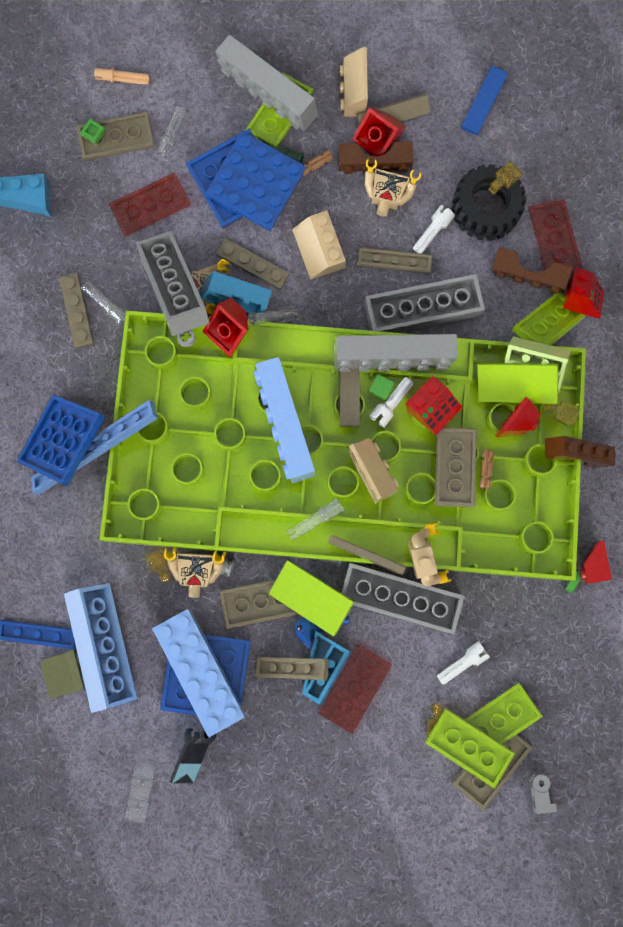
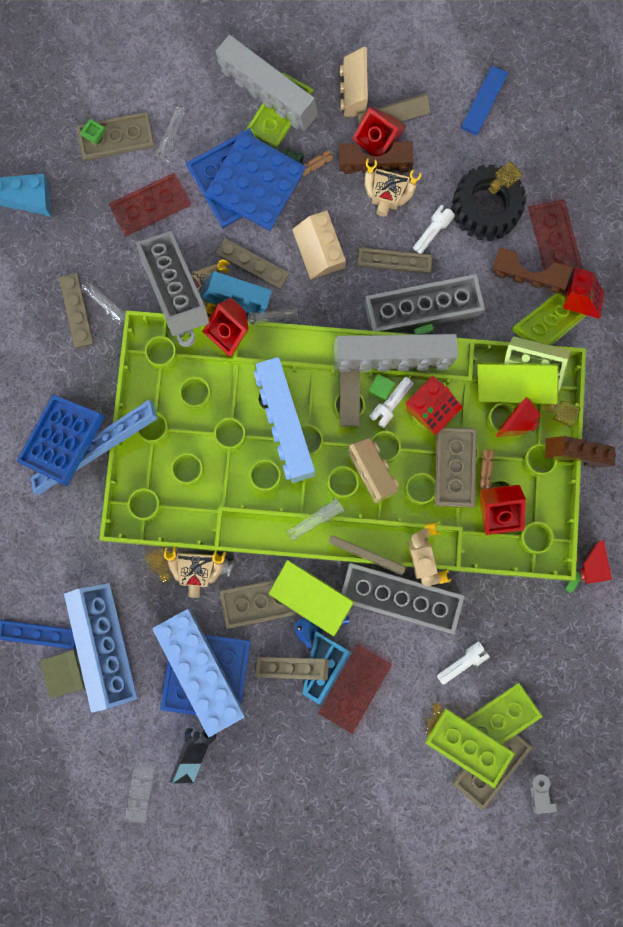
(121, 76): light nougat axle -> none
(424, 330): none -> bright green tile
(503, 509): none -> red slope

